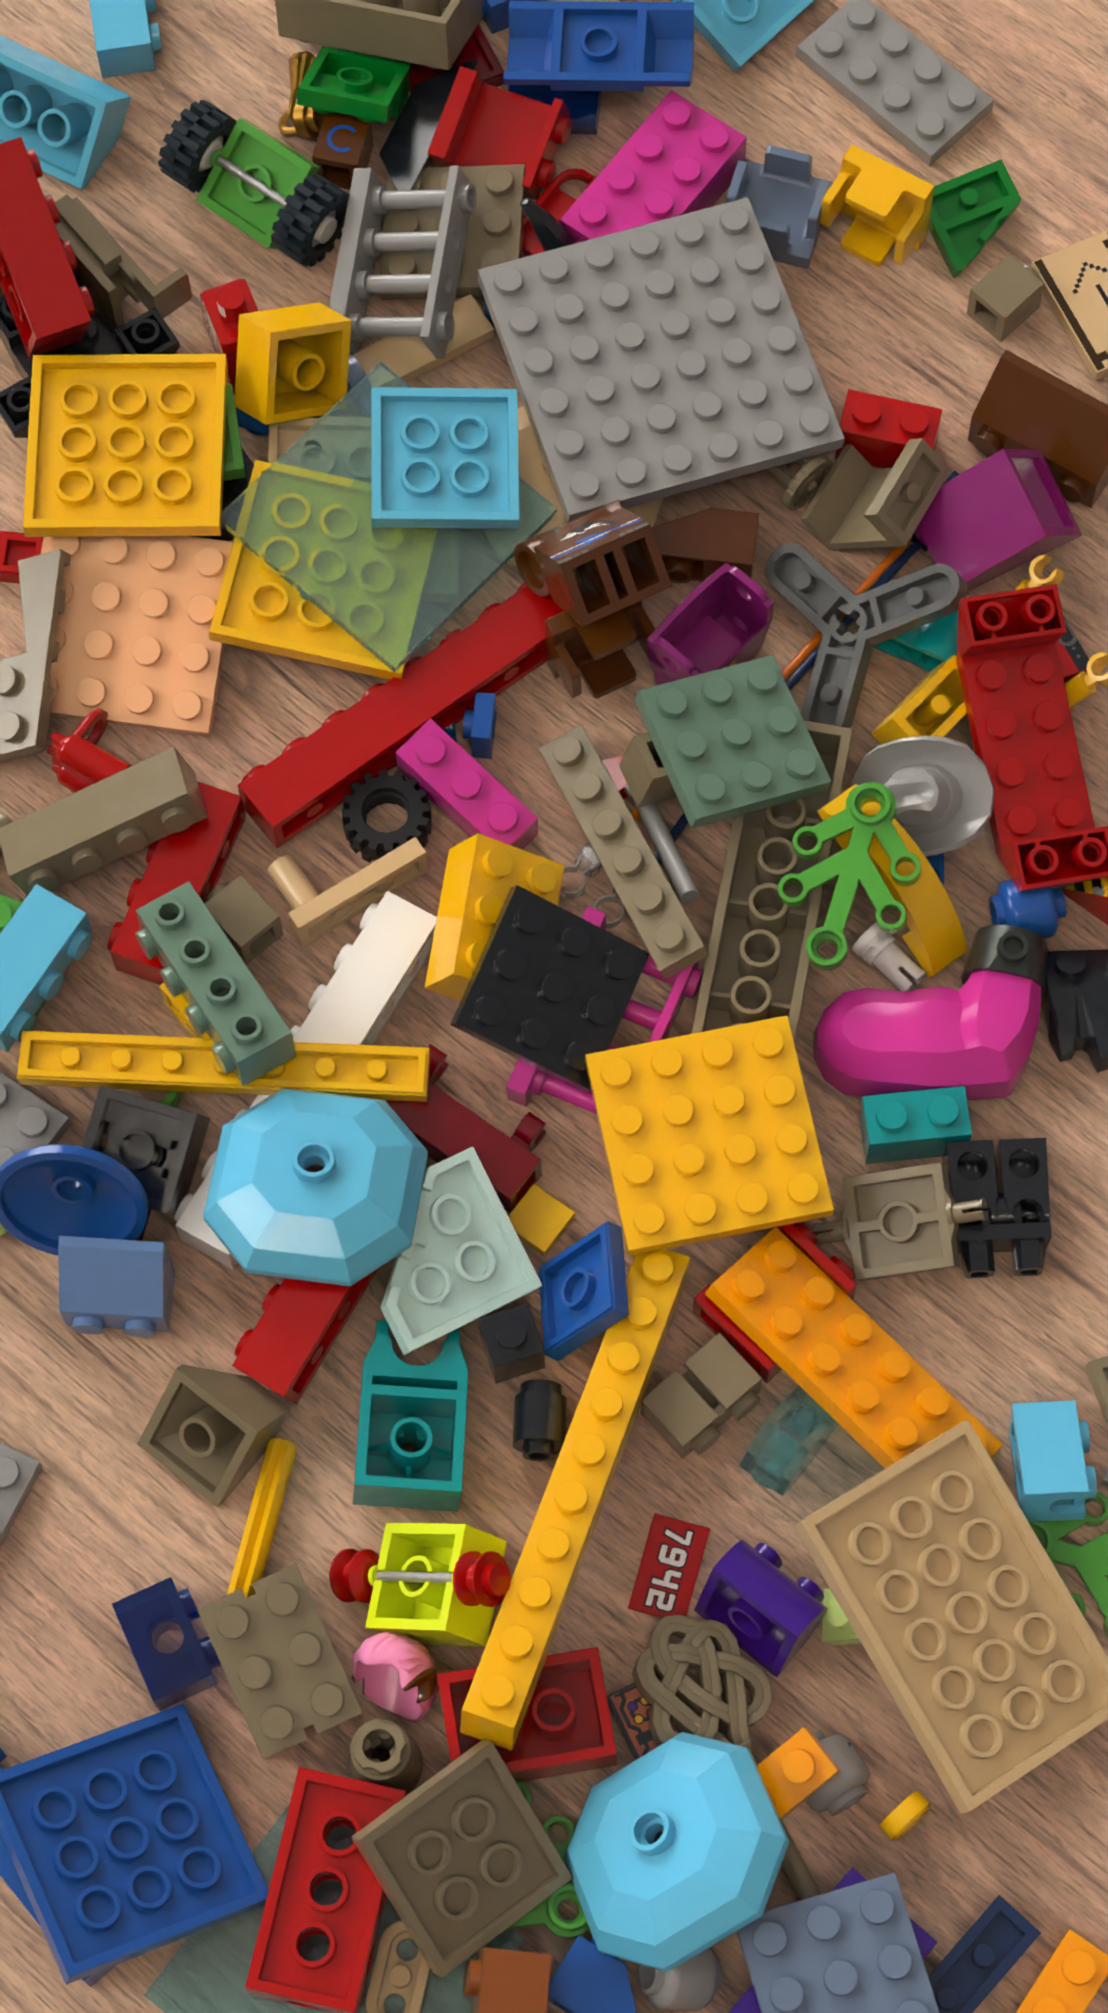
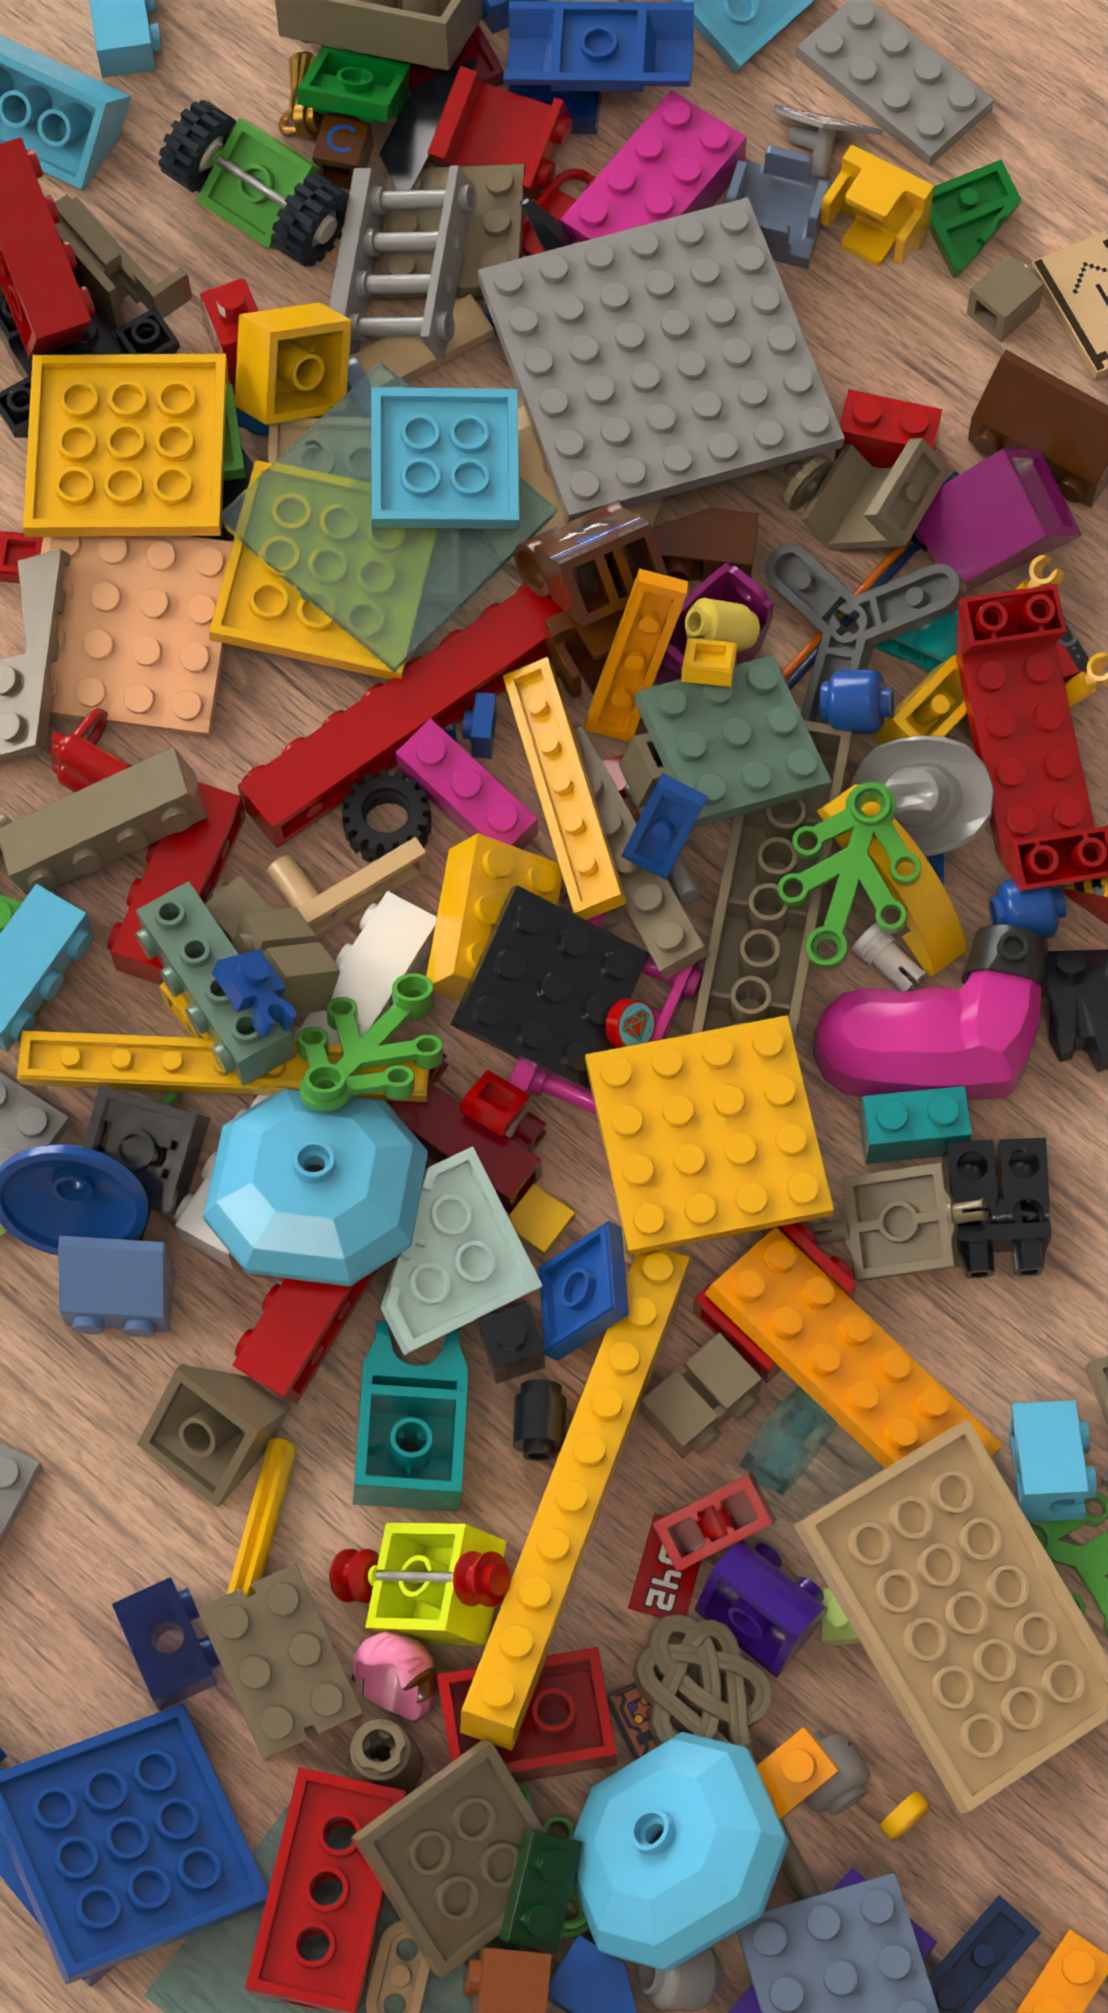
(254, 985): none -> blue plate
(293, 954): none -> dark tan piece
(331, 1085): none -> bright green plant
(494, 1103): none -> red plate
(540, 1890): none -> dark green plate
(564, 790): none -> yellow plate
(630, 1023): none -> tile
(635, 653): none -> light orange plate
(664, 826): none -> blue plate
(709, 662): none -> yellow tile
(714, 1522): none -> red brick
(722, 622): none -> light yellow brick
(821, 140): none -> light grey shield
(856, 701): none -> blue head

